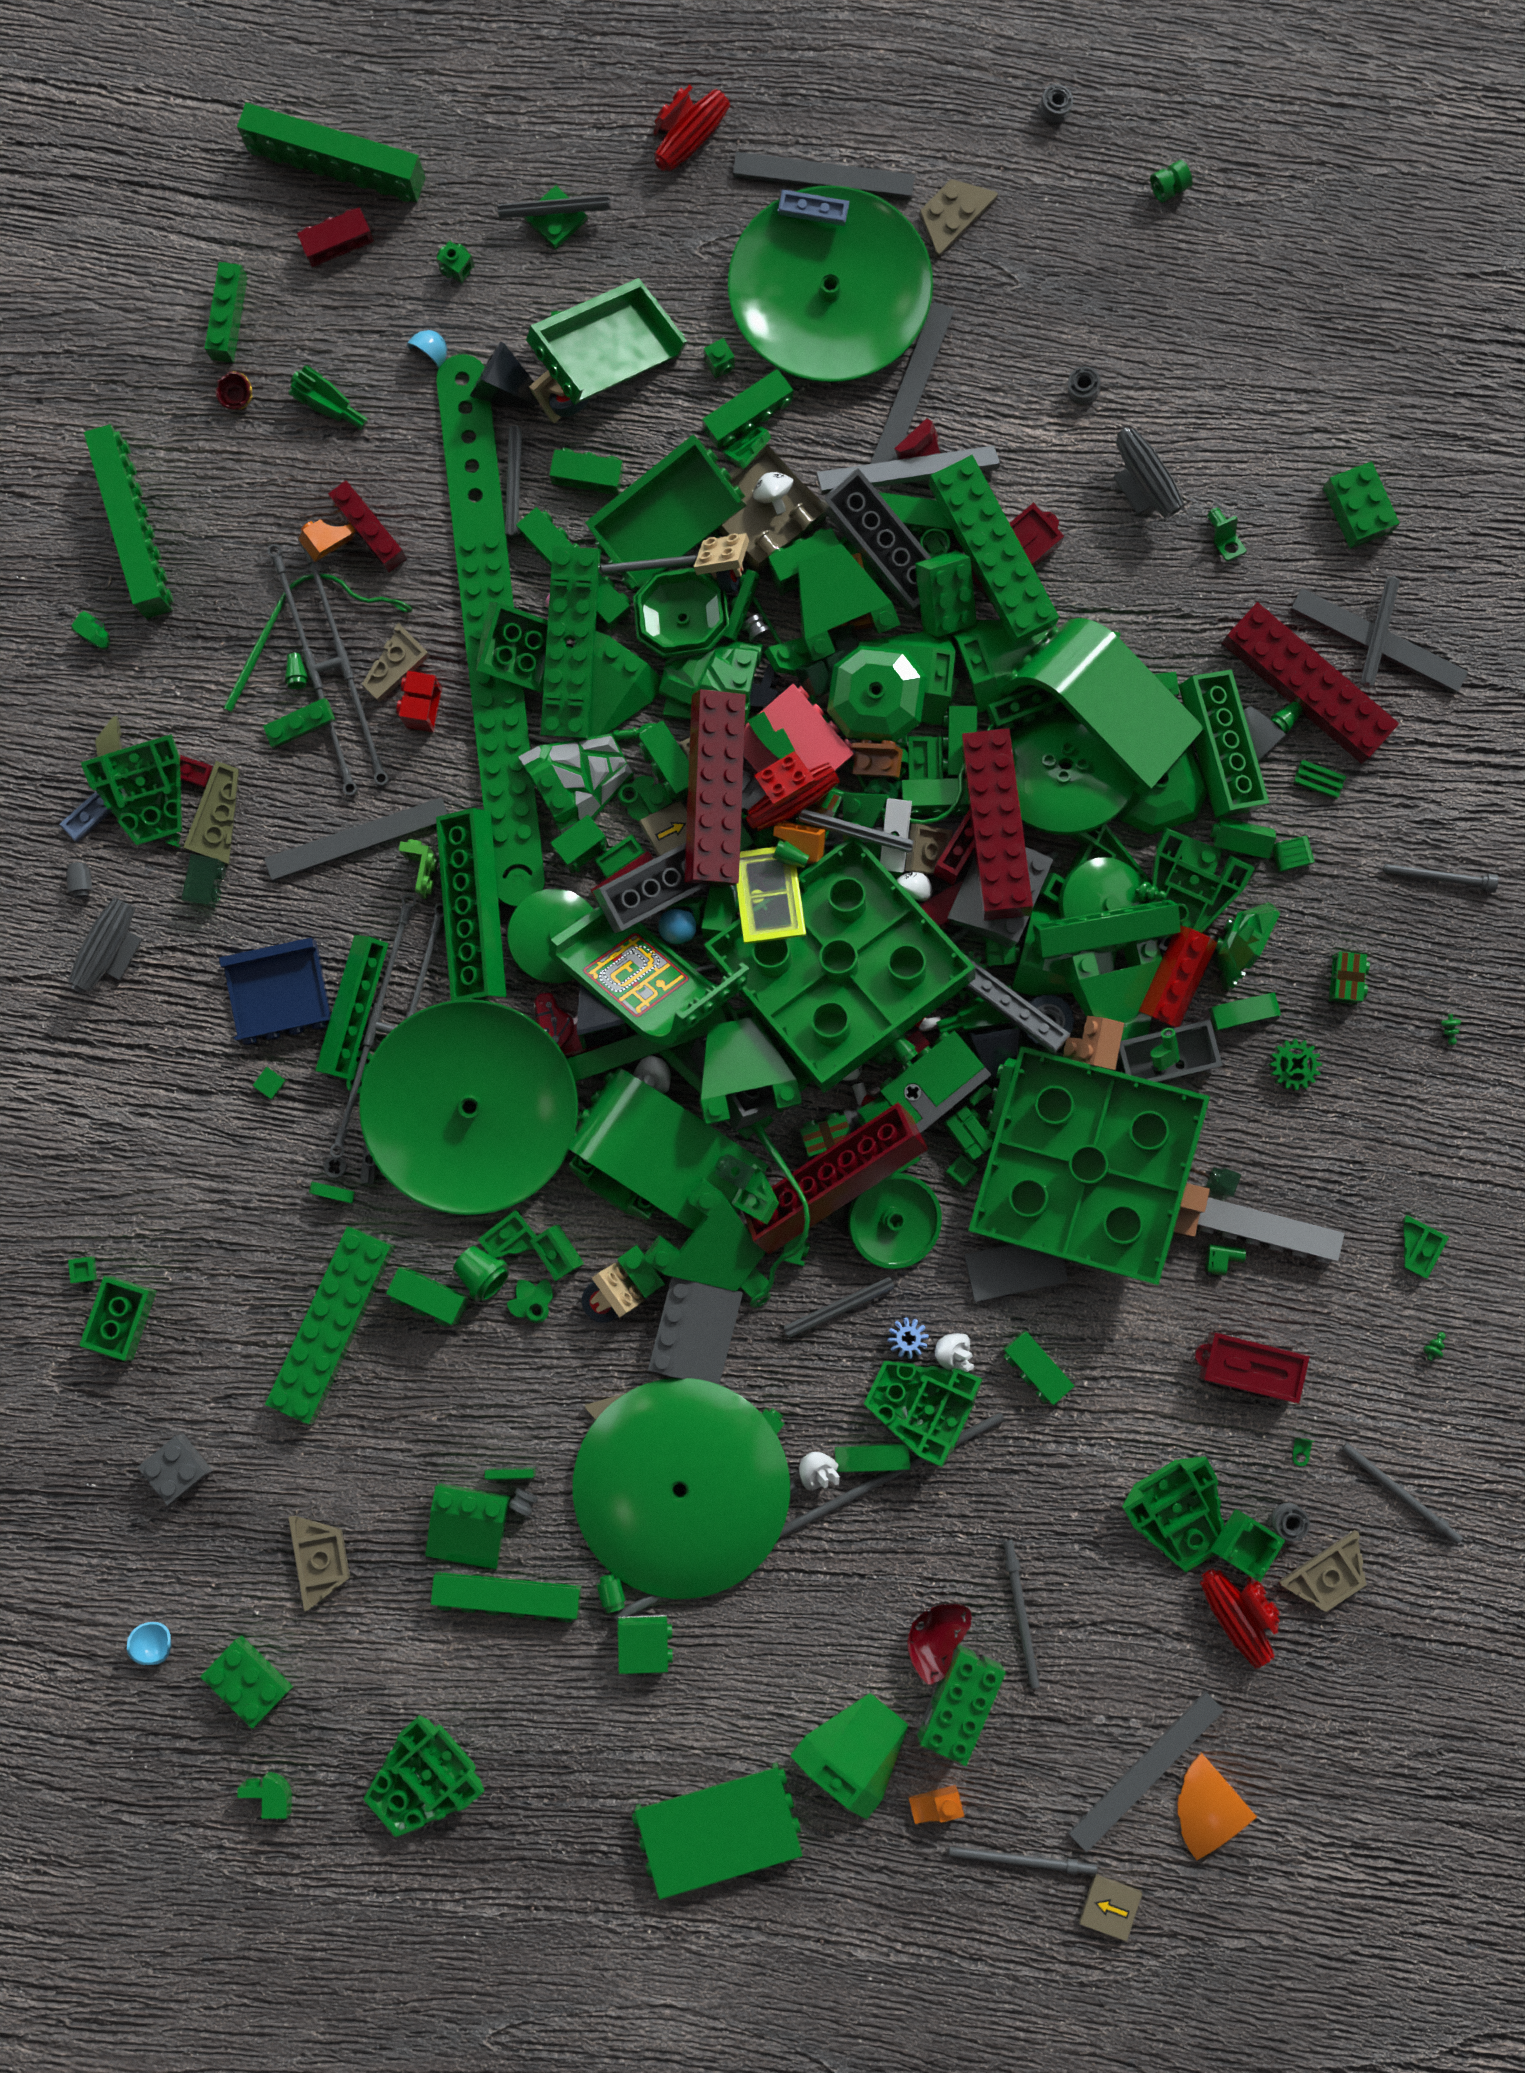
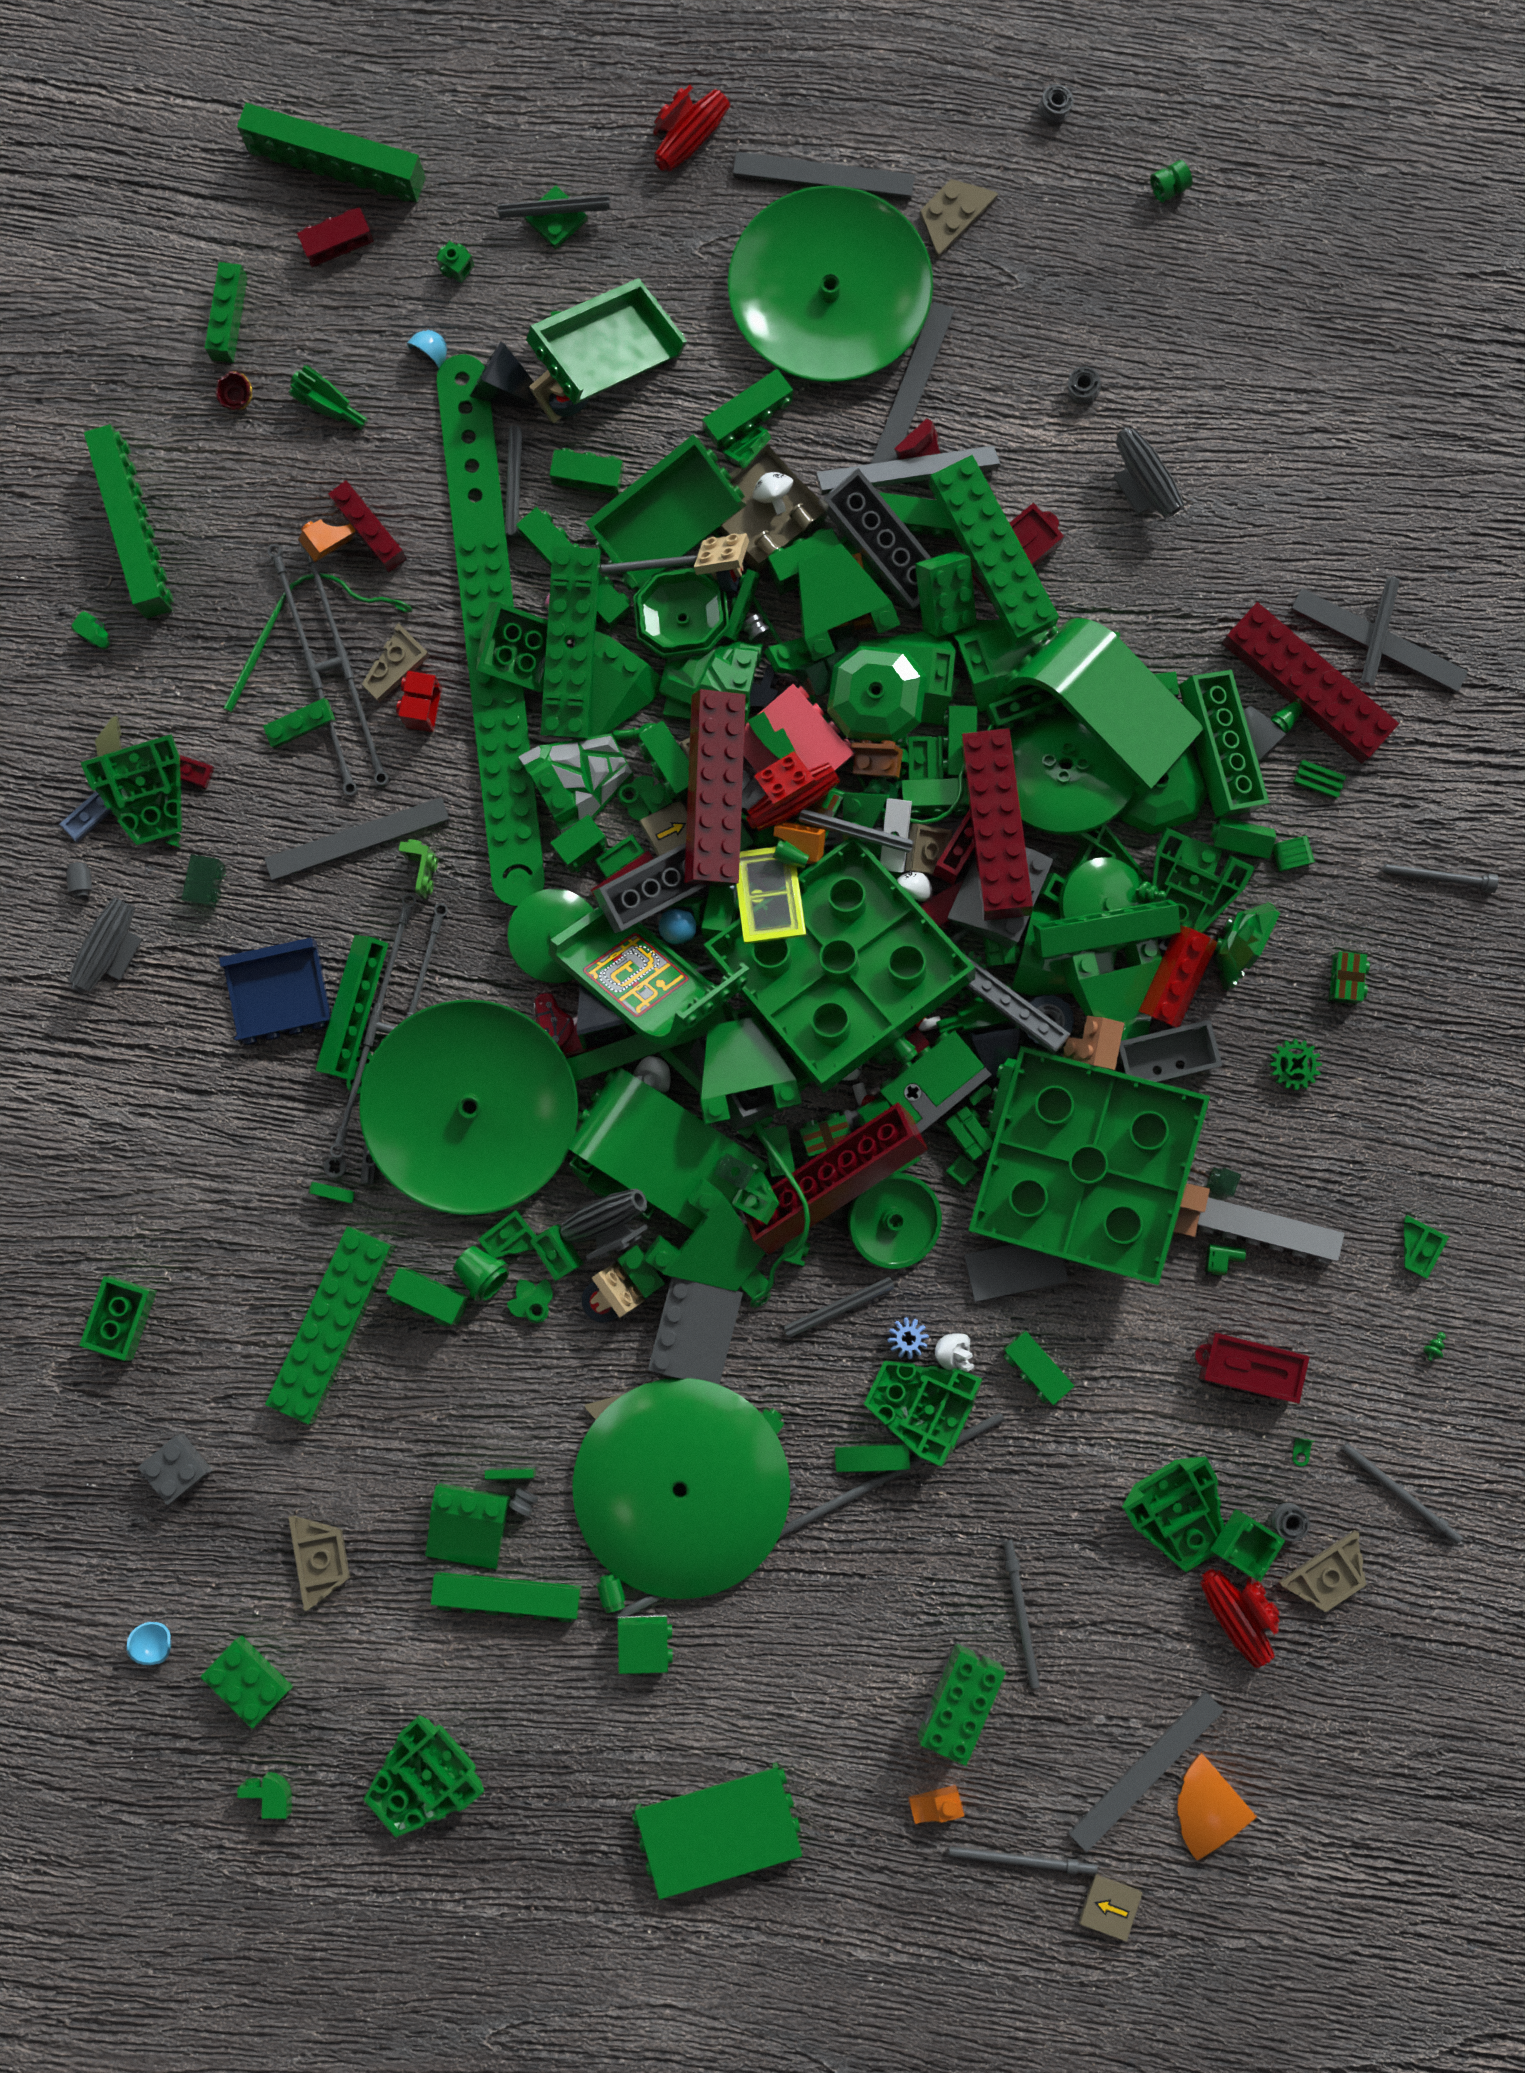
(82, 1269): green plate -> none
(214, 819): olive wing -> none
(269, 1083): green tile -> none
(295, 672): green cone -> none
(471, 905): green brick -> none
(607, 1222): none -> dark grey plate
(719, 358): green brick -> none
(780, 1140): none -> green brick
(813, 207): sand blue tile -> none
(817, 1470): white piece -> none
(854, 1753): green wedge -> none
(935, 542): green wheel -> none
(937, 1639): dark red piece -> none
(1166, 1053): green piece -> none
(1225, 534): green bracket -> none
(1244, 1011): green slope -> none
(1361, 505): green brick -> none
(1451, 1030): green hair -> none

